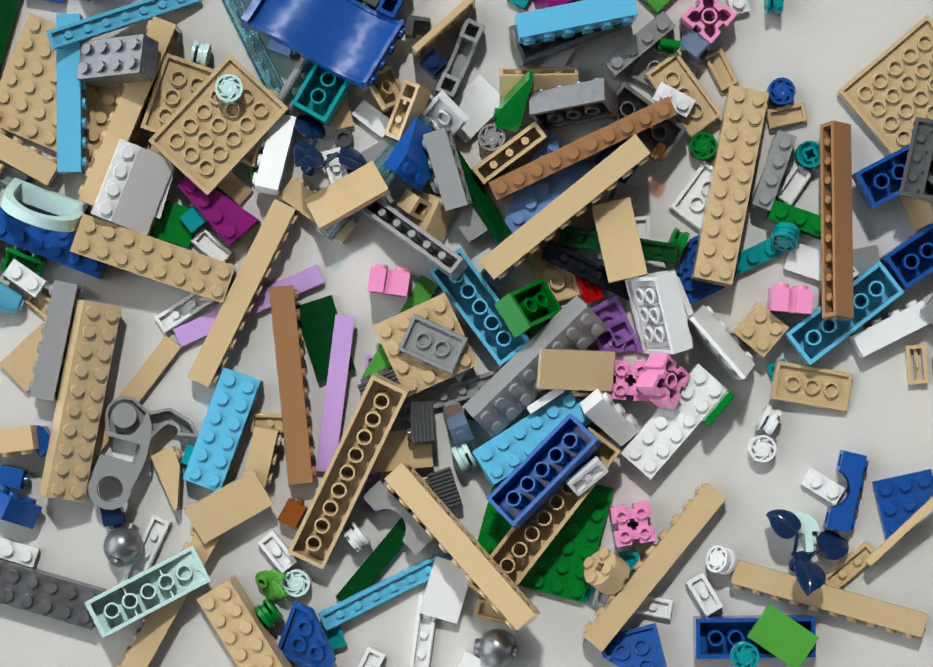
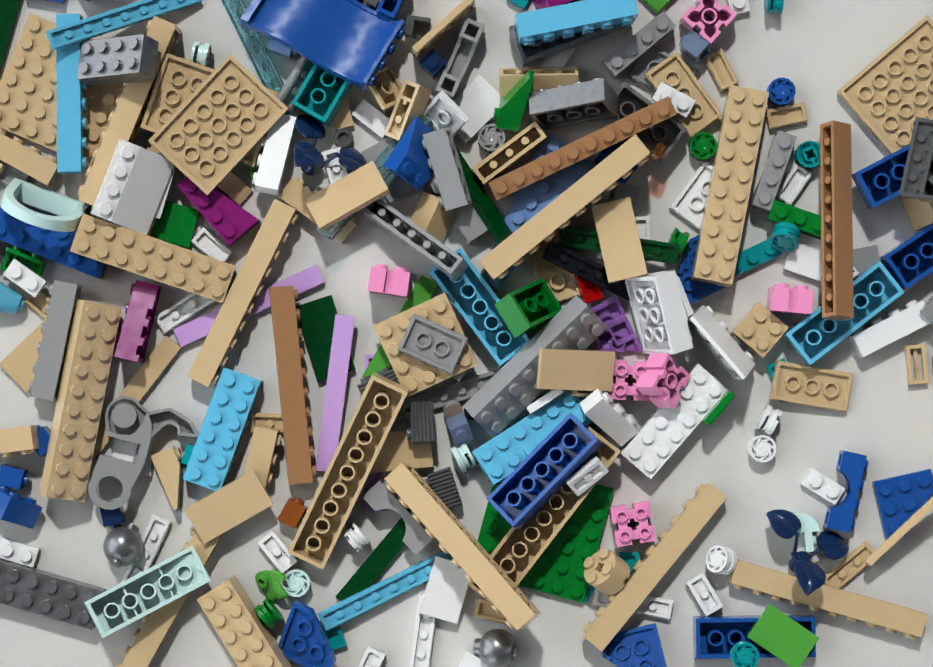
(138, 321): none -> magenta wedge
(193, 219): teal tile -> none
(228, 88): light aqua wheel -> none
(414, 204): tan brick -> none
(668, 45): green tile -> none

